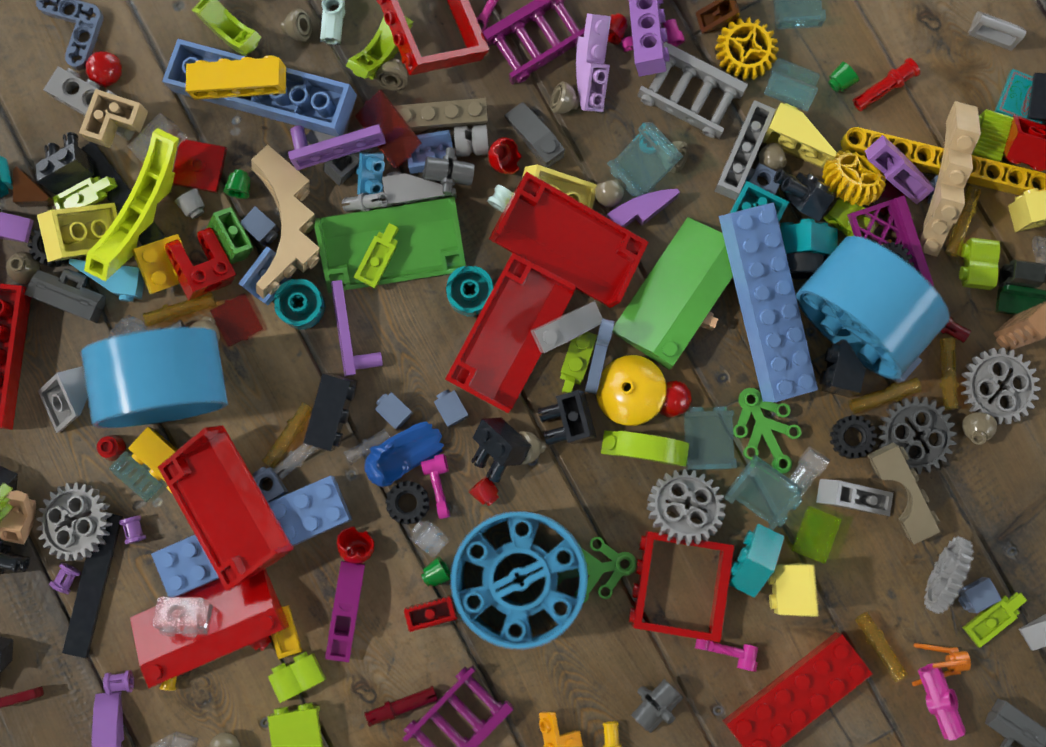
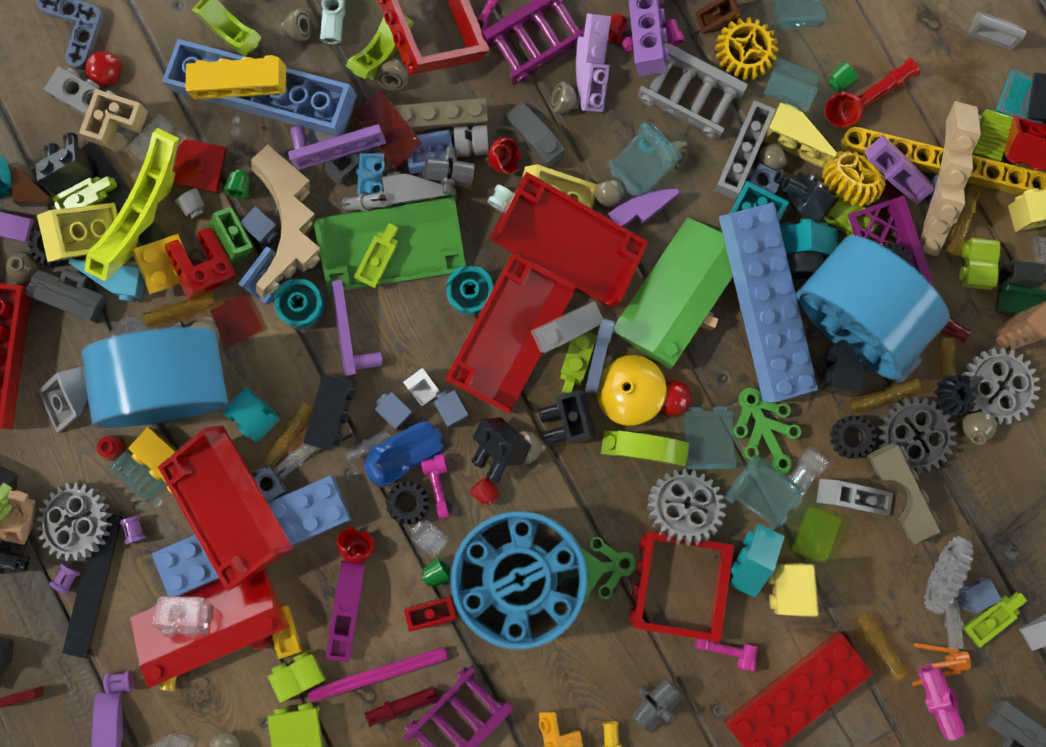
(251, 414): none -> teal brick
(377, 674): none -> dark pink axle
(422, 387): none -> white panel
(843, 110): none -> red hair
(954, 395): none -> black gear
(954, 626): none -> clear pin

